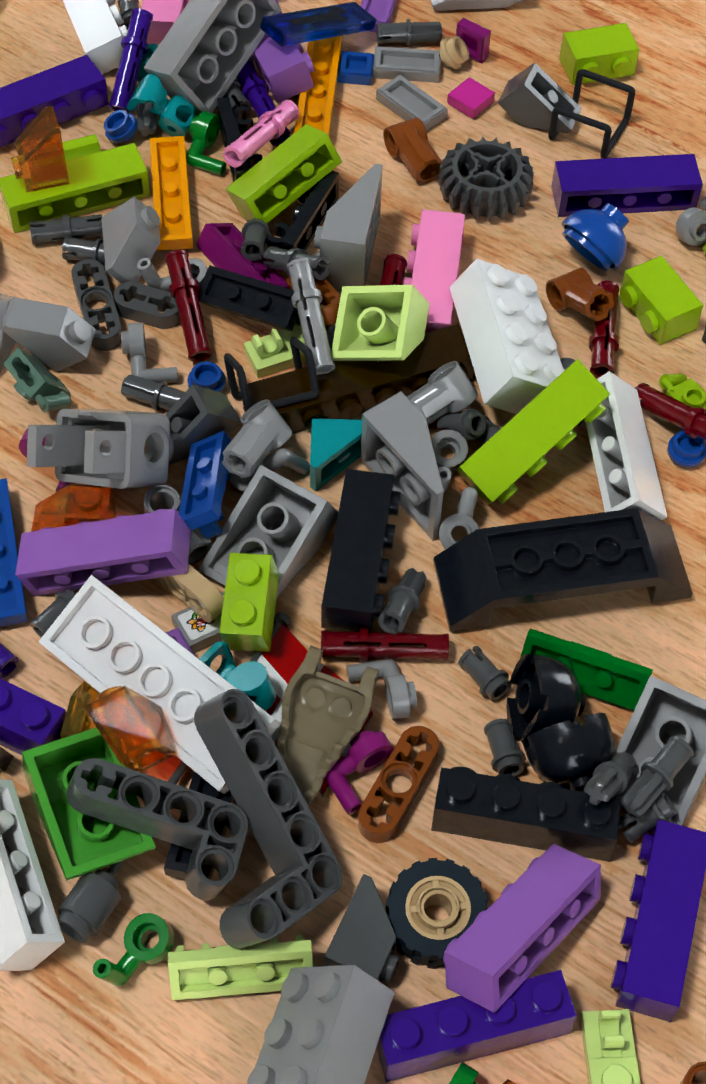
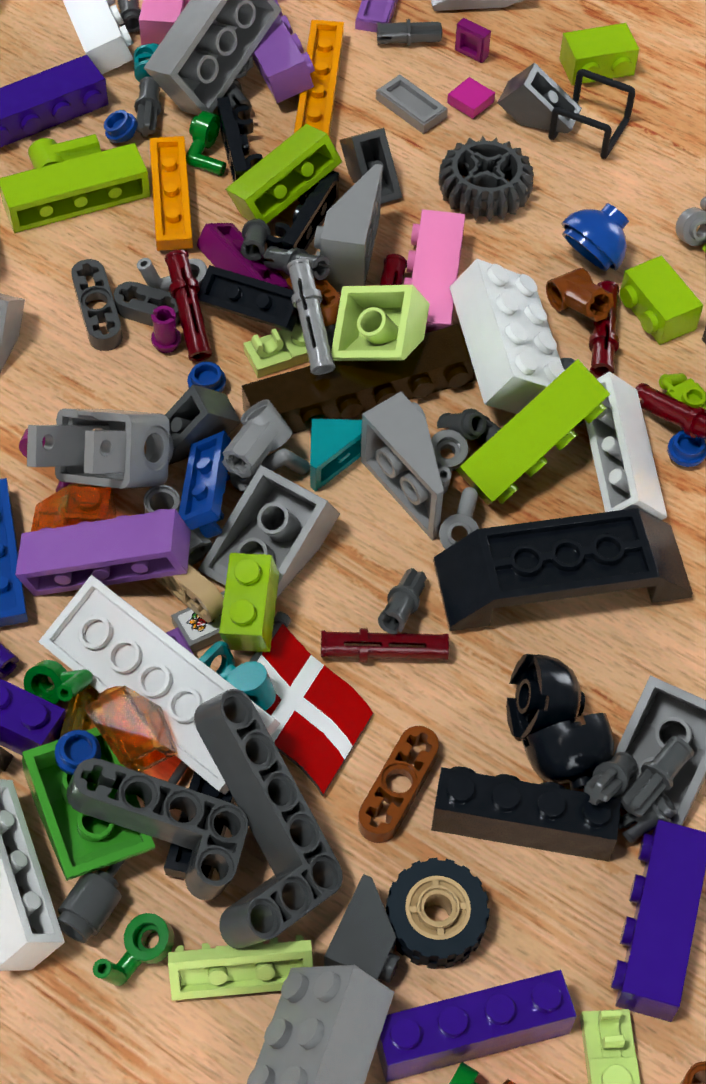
(36, 382): sand green piece -> none
(41, 154): clear orange slope -> none
(48, 332): light grey slope -> none
(50, 614): dark grey pin -> none
(58, 229): dark grey pin -> none
(65, 683): none -> green plate
(75, 748): none -> blue plate
(83, 249): dark grey pin -> none
(128, 236): light grey slope -> none
(134, 47): dark purple pin -> none
(134, 343): light grey plate -> none
(150, 392): dark grey axle -> none
(165, 335): none -> magenta pin
(174, 113): teal leg -> none
(257, 93): dark purple pin -> none
(269, 127): bright pink pin -> none
(296, 345): black piece -> none
(317, 23): clear blue tile -> none
(320, 720): dark tan animal -> none
(355, 68): blue tile -> none
(358, 551): black brick -> none
(365, 151): none -> dark grey slope
(366, 753): magenta plate -> none
(399, 693): light grey plate -> none
(410, 63): light grey tile -> none
(411, 144): dark orange piece -> none
(445, 392): light grey piece -> none
(453, 52): tan plate -> none
(492, 682): dark grey pin -> none
(505, 752): dark grey pin -> none
(522, 927): medium lavender brick -> none
(596, 670): green plate -> none
(627, 184): dark purple brick -> none

